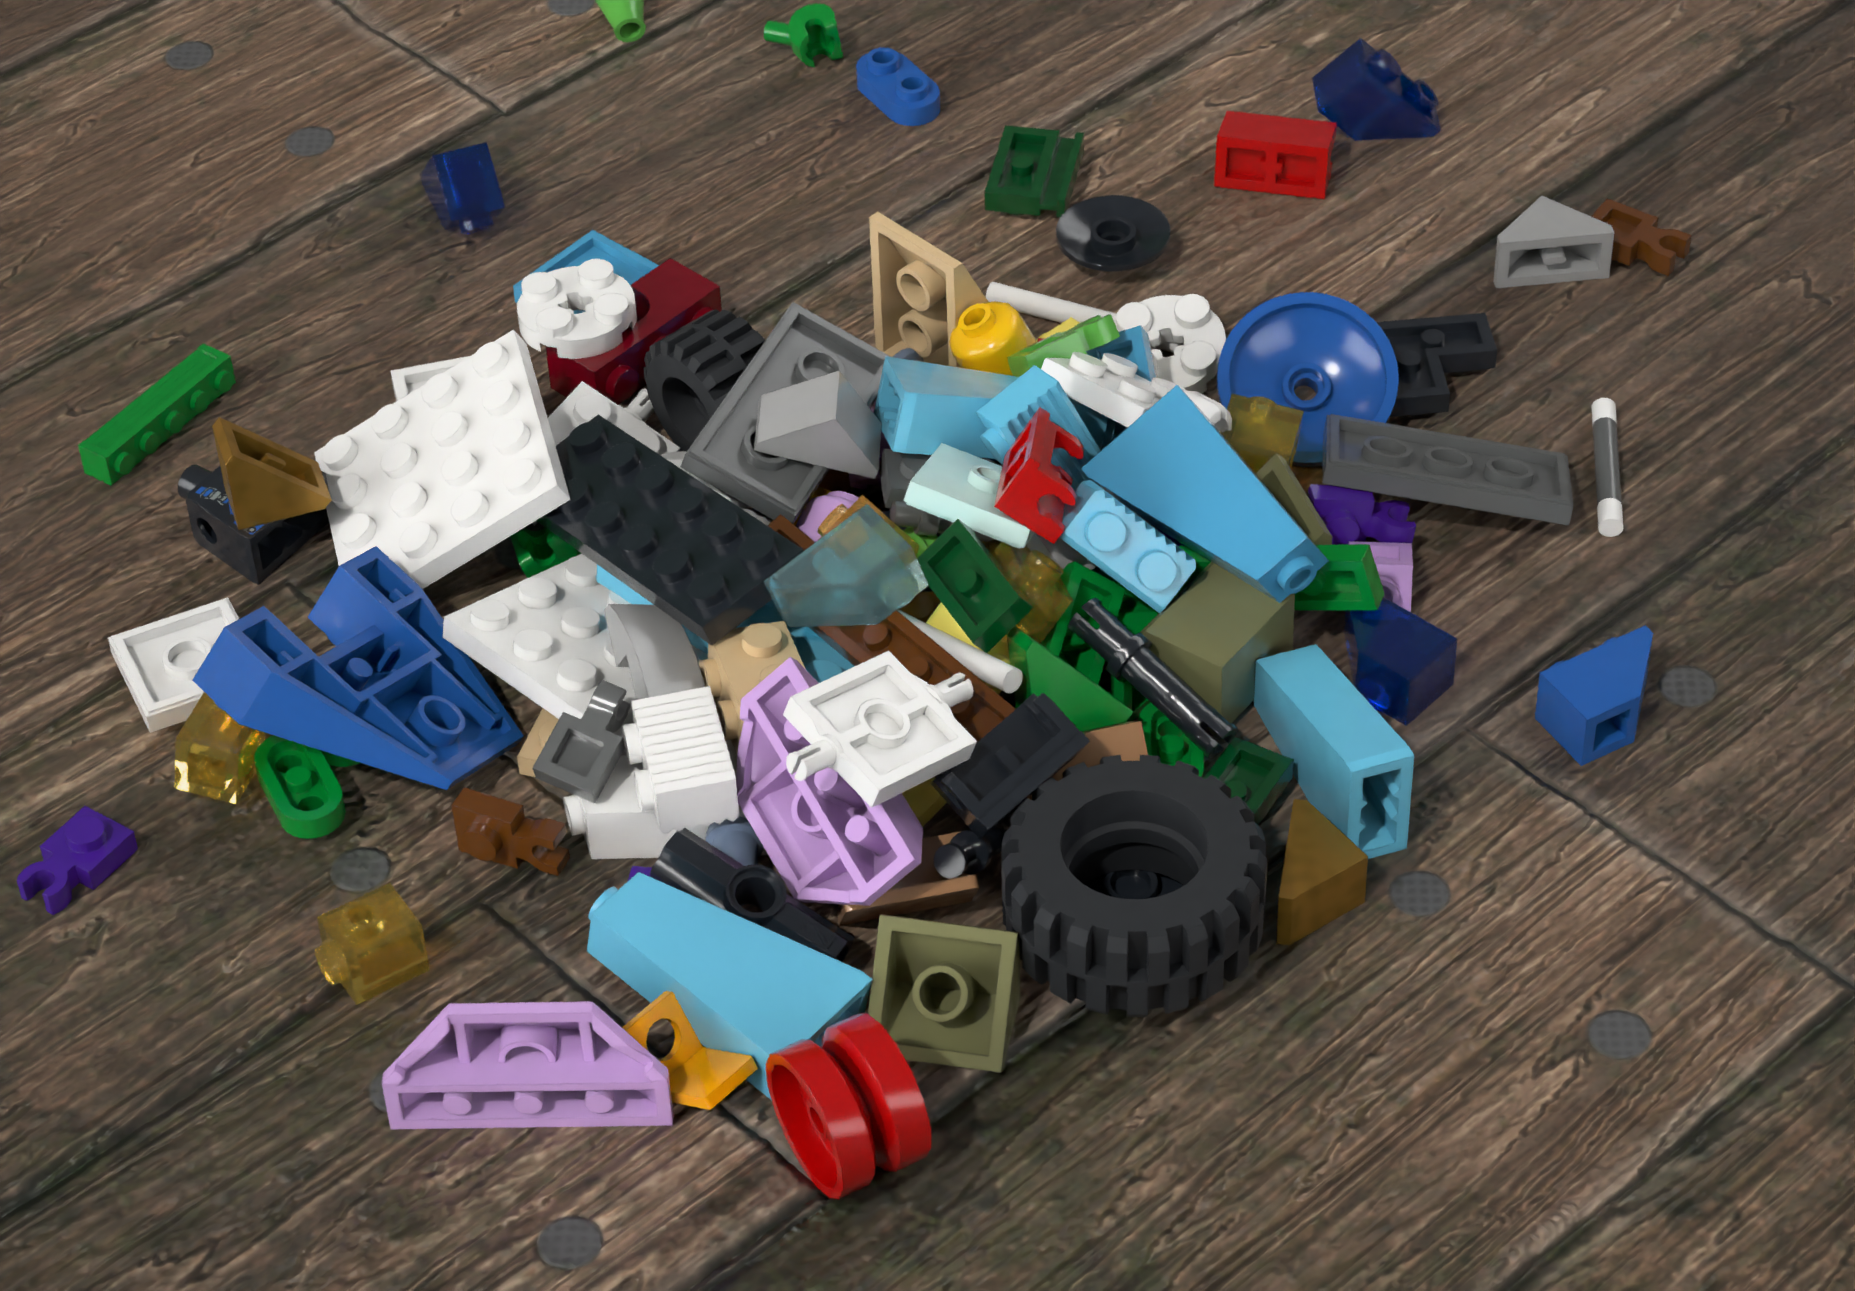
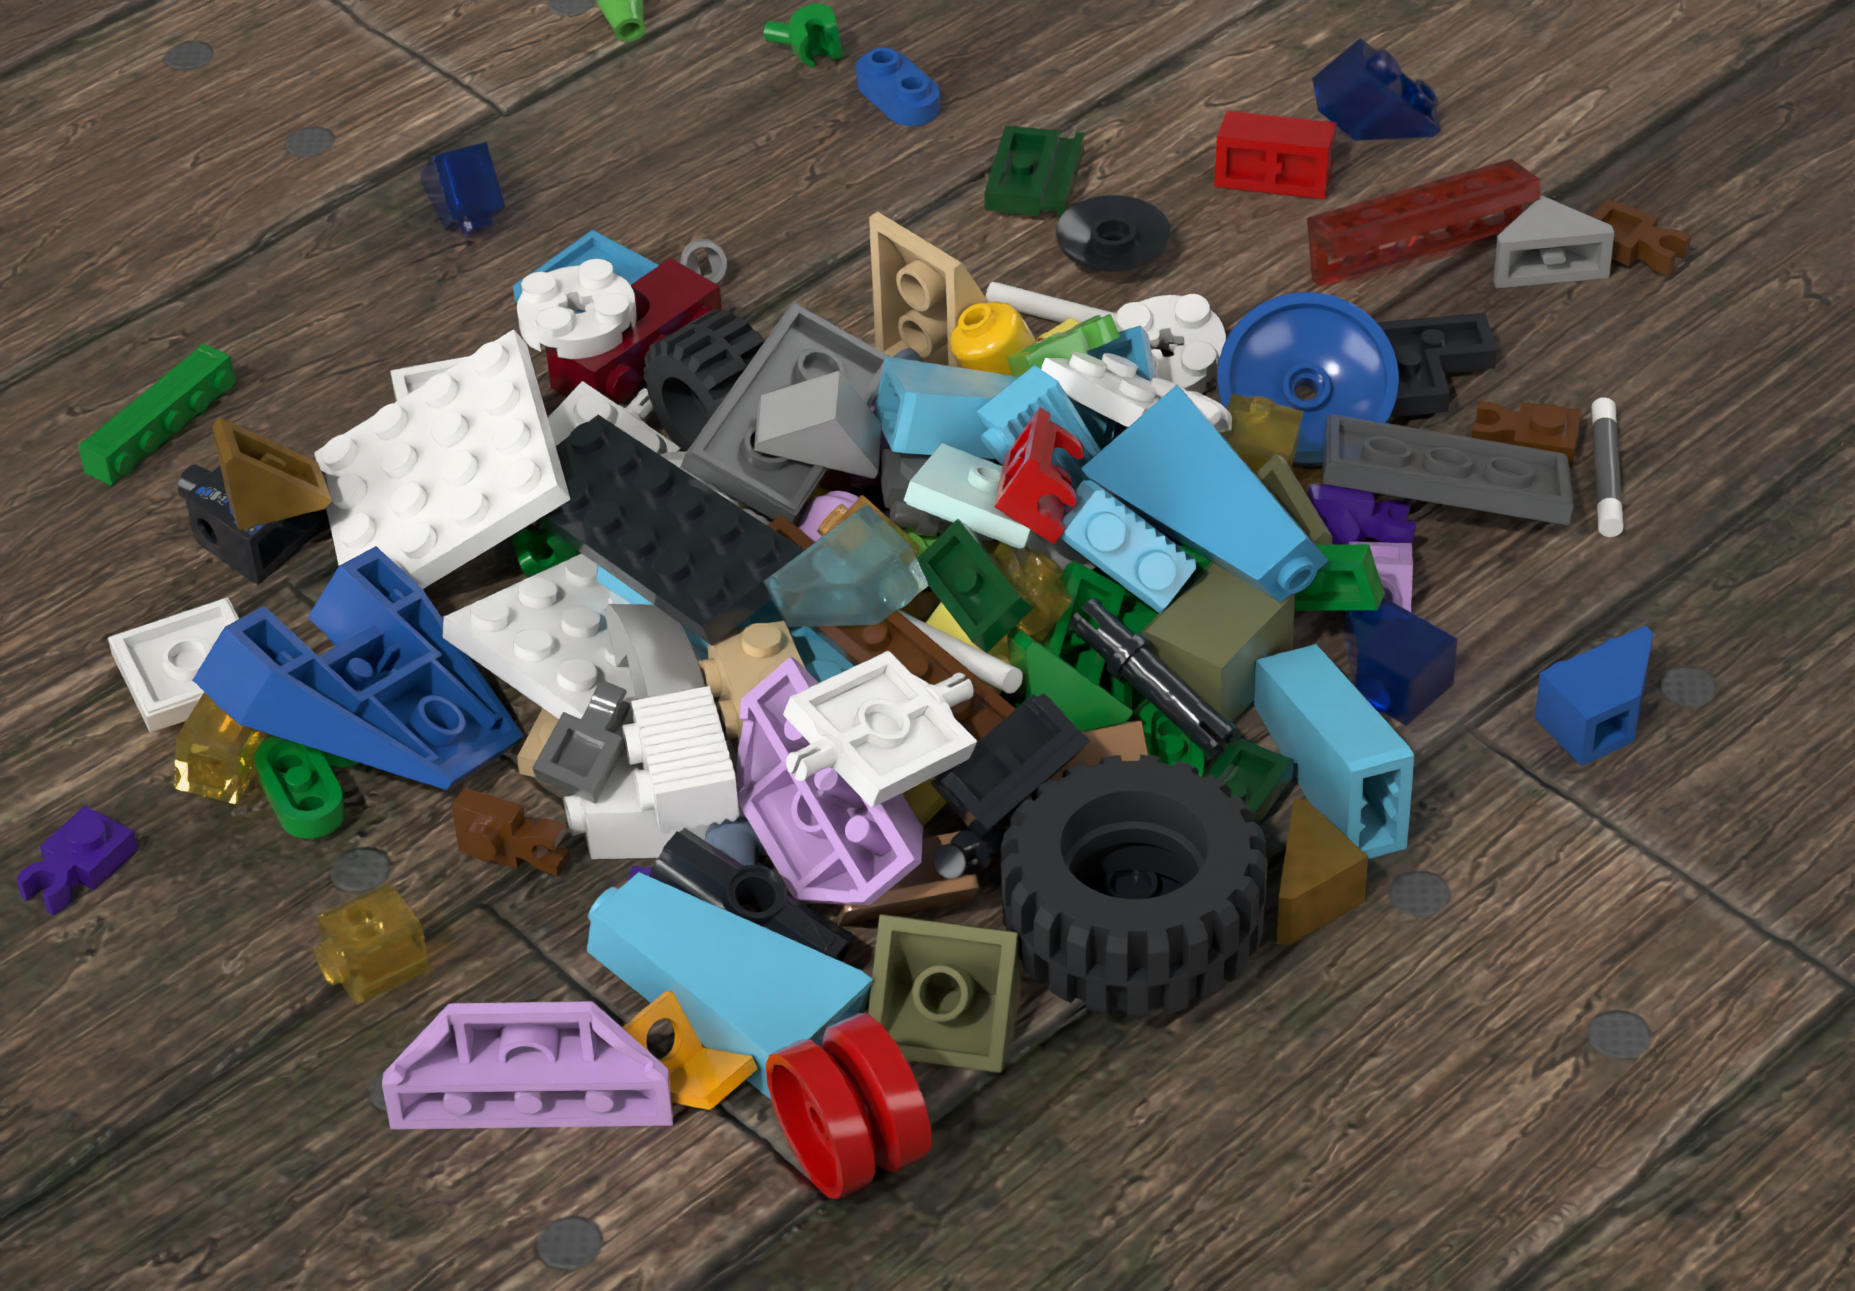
(715, 256): none -> light grey hinge
(1417, 211): none -> clear red fence
(1535, 426): none -> reddish brown plate

